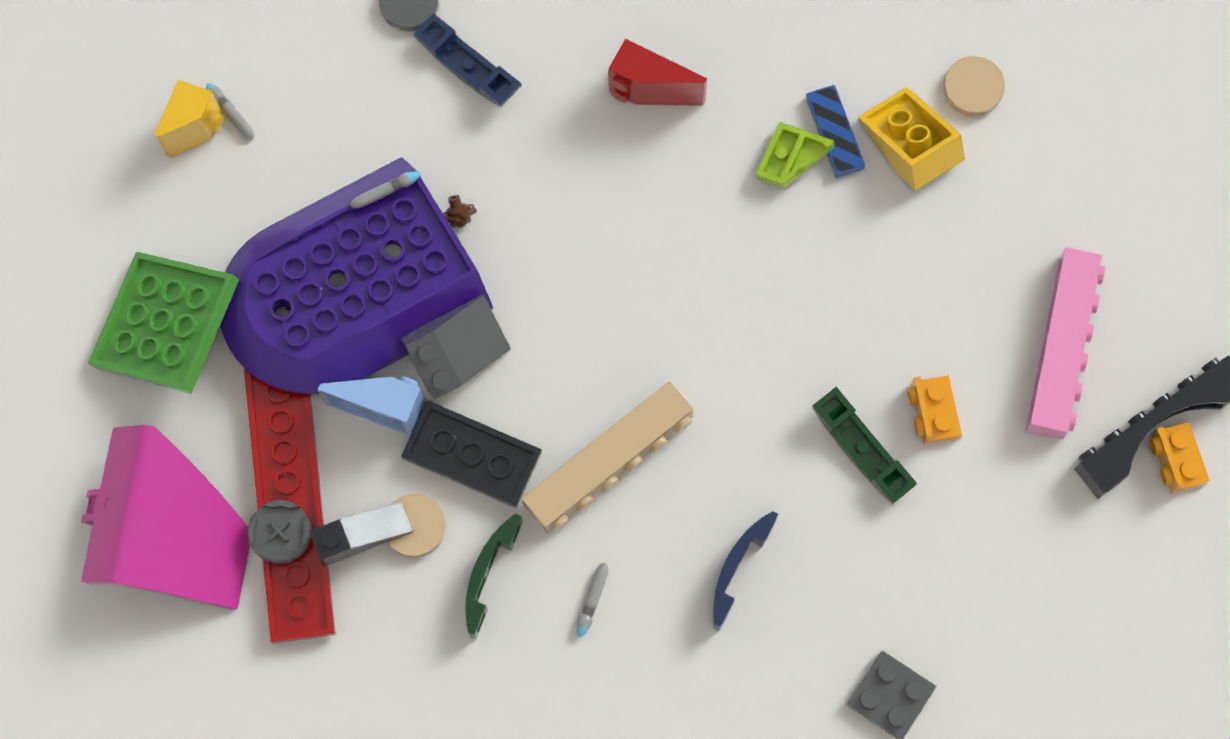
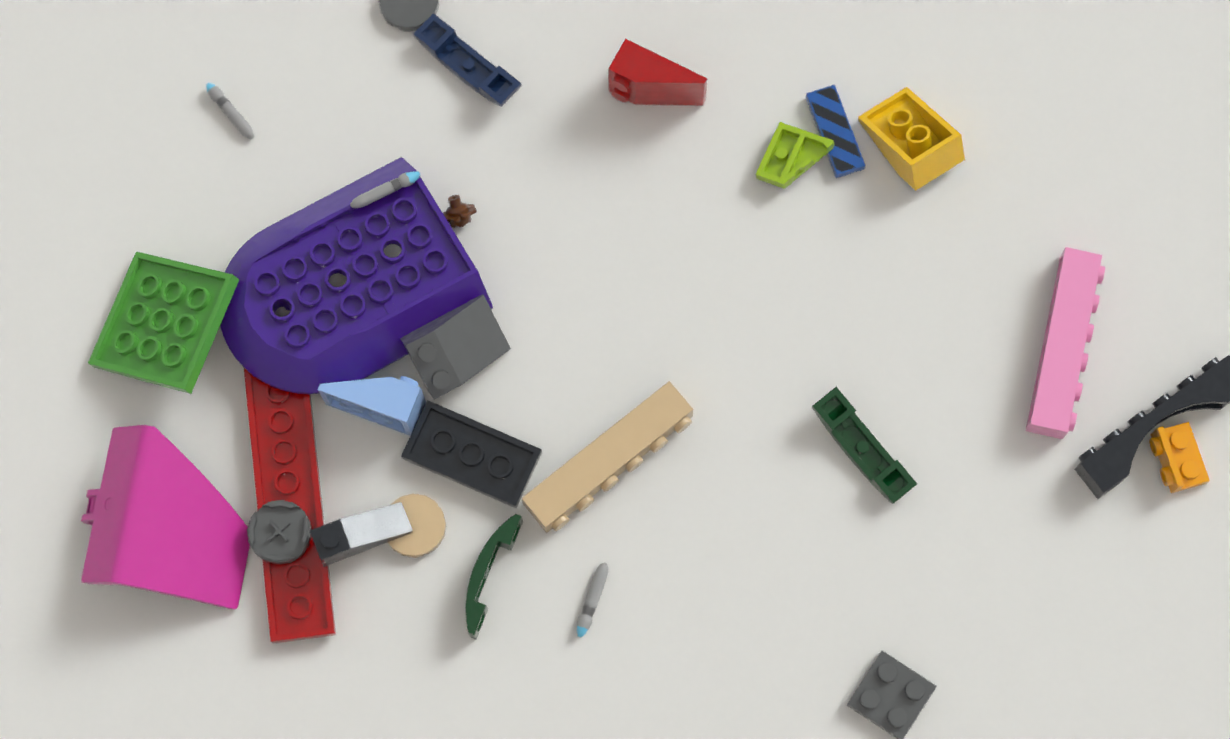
(188, 119): yellow slope -> none
(757, 534): dark blue slope -> none
(935, 409): light orange bracket -> none
(974, 85): tan tile -> none

